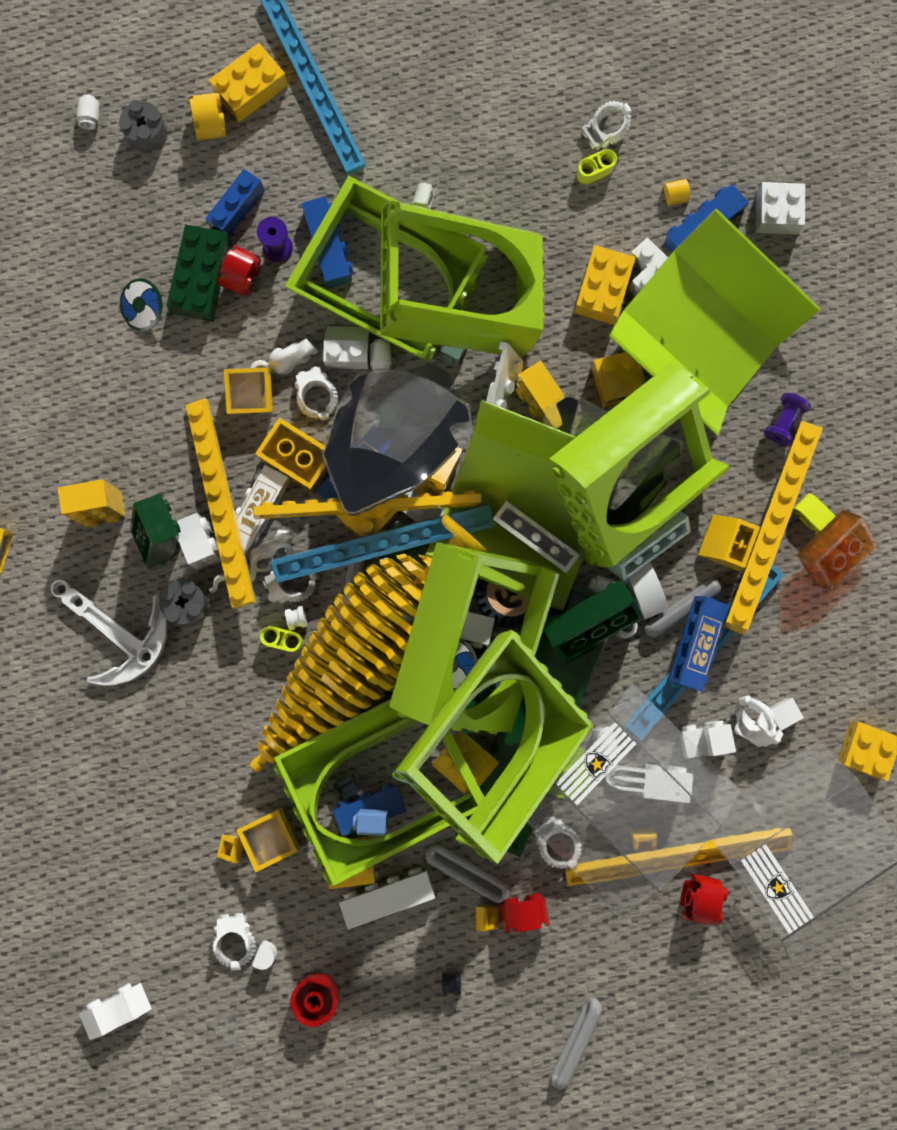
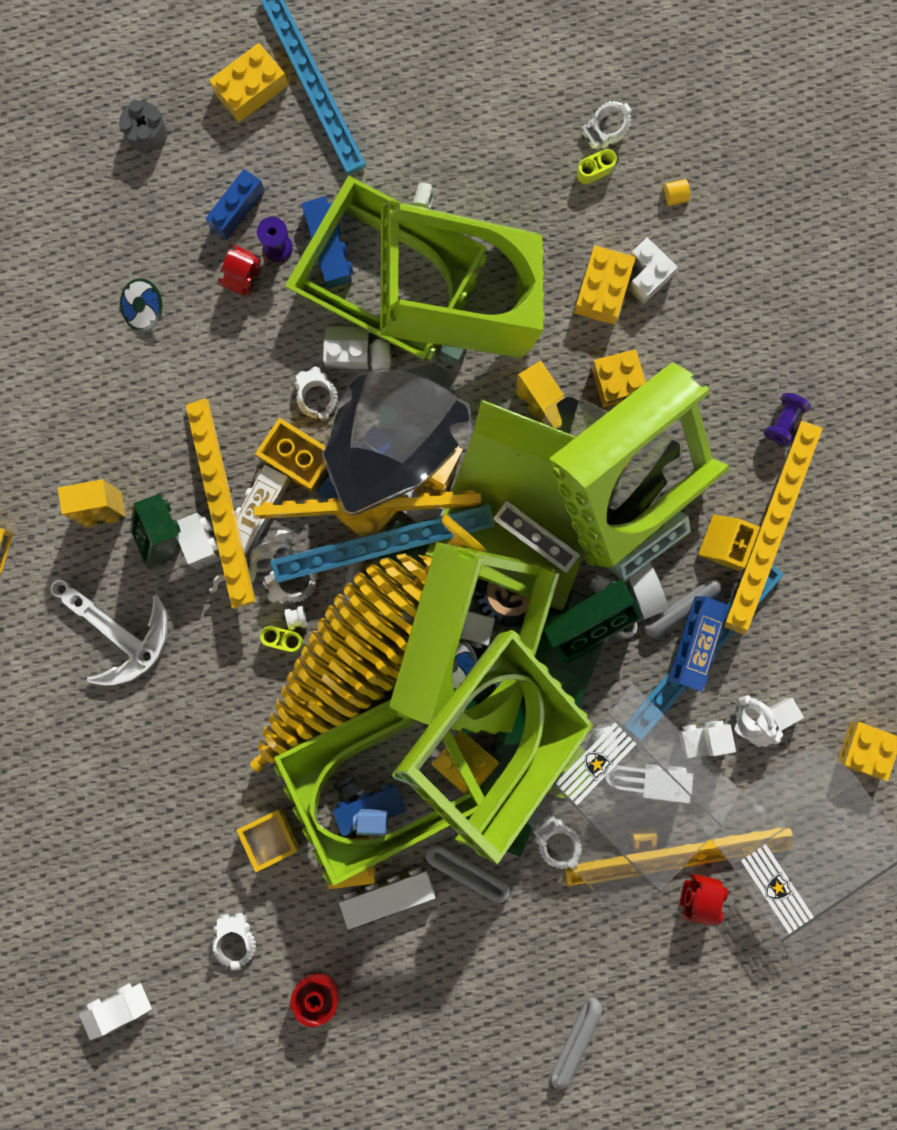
(87, 112): white brick -> none
(173, 596): dark grey brick -> none
(197, 271): dark green brick -> none
(207, 116): yellow brick -> none
(230, 849): yellow brick -> none
(248, 390): clear piece -> none
(265, 956): white brick -> none
(284, 360): white animal -> none
(451, 984): black wheel -> none
(487, 917): yellow brick -> none
(506, 376): white wing -> none
(524, 914): red brick -> none
(713, 312): lime piece -> none
(727, 201): blue brick -> none
(780, 208): white brick -> none
(813, 513): neon yellow beam -> none
(837, 550): clear orange brick -> none

